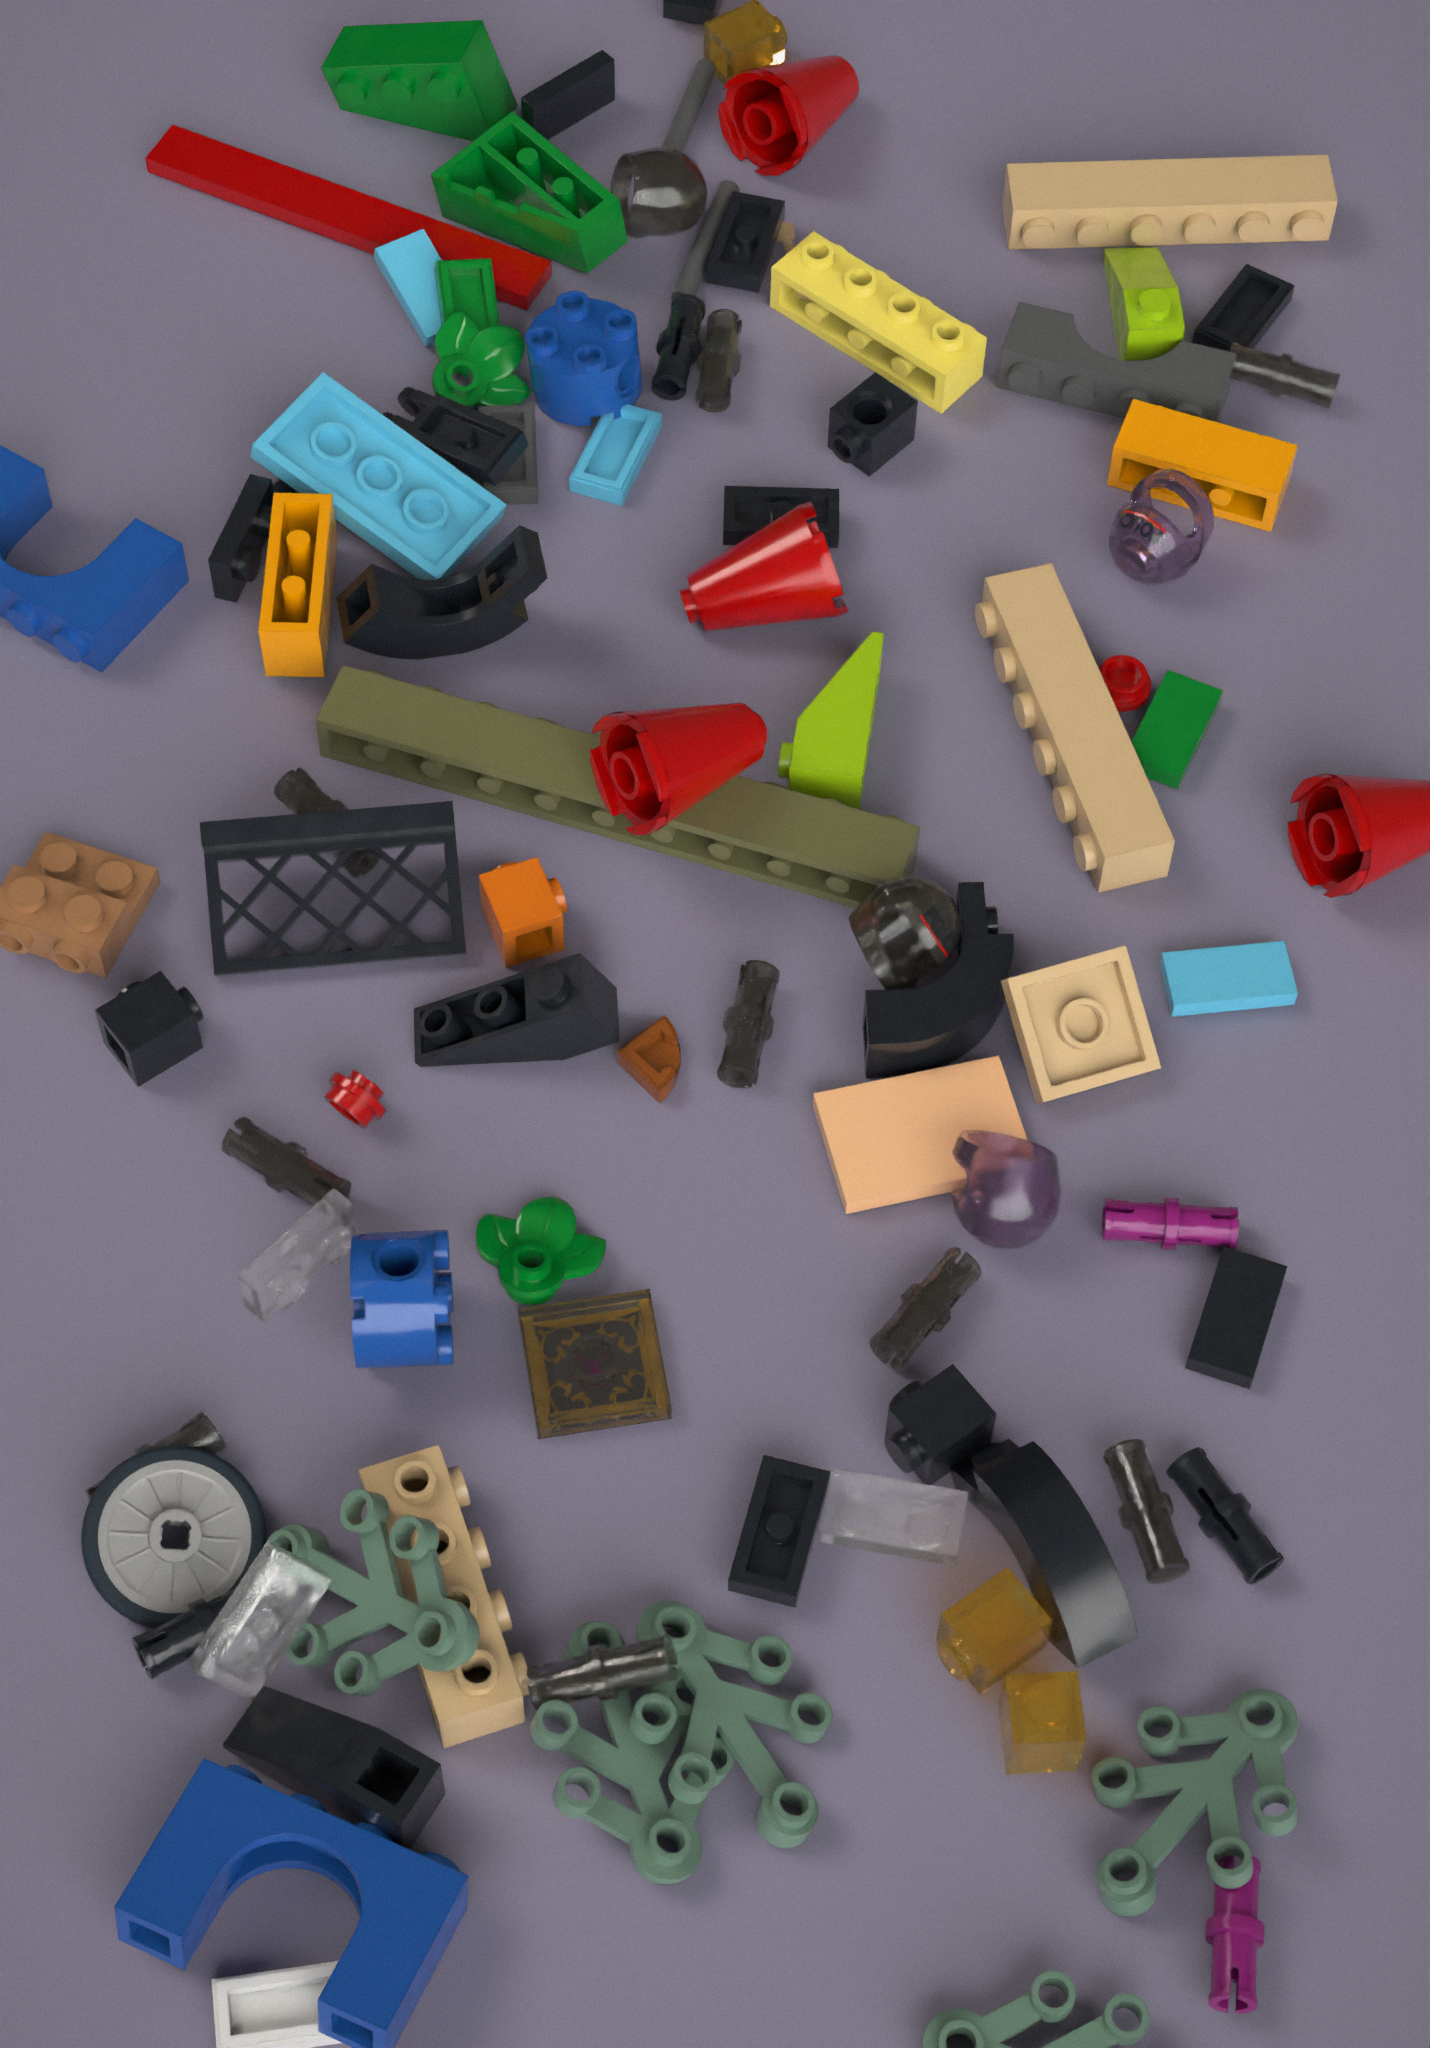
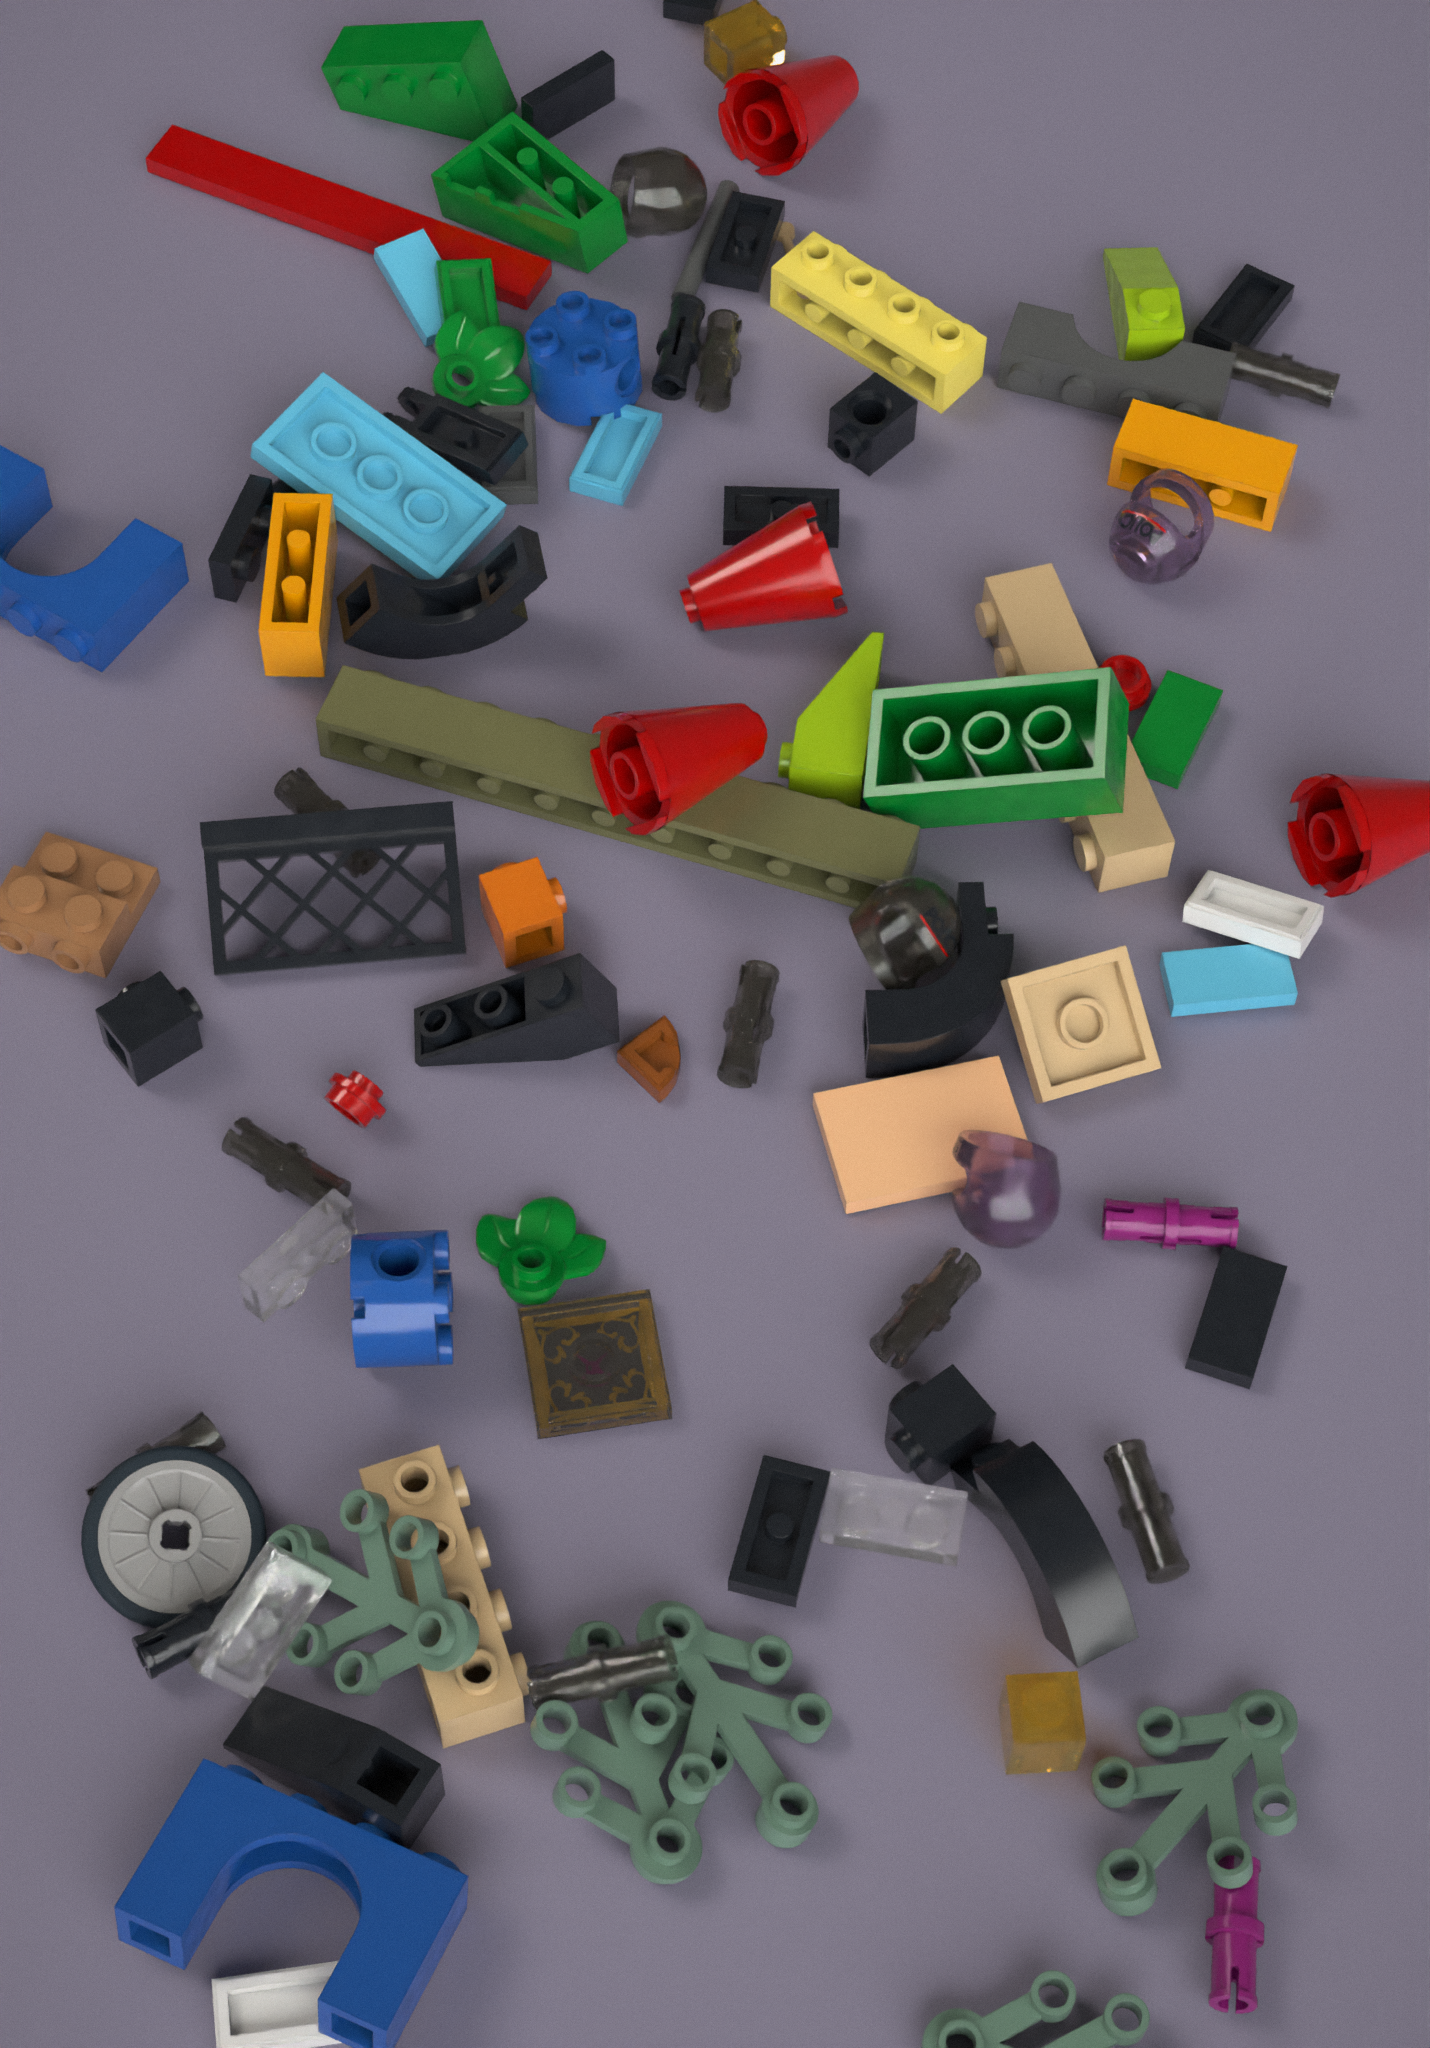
(690, 105): dark grey bar -> none
(992, 1631): clear yellow brick -> none
(998, 749): none -> green brick
(1168, 202): tan brick -> none
(1224, 1515): black pin -> none
(1253, 914): none -> white tile

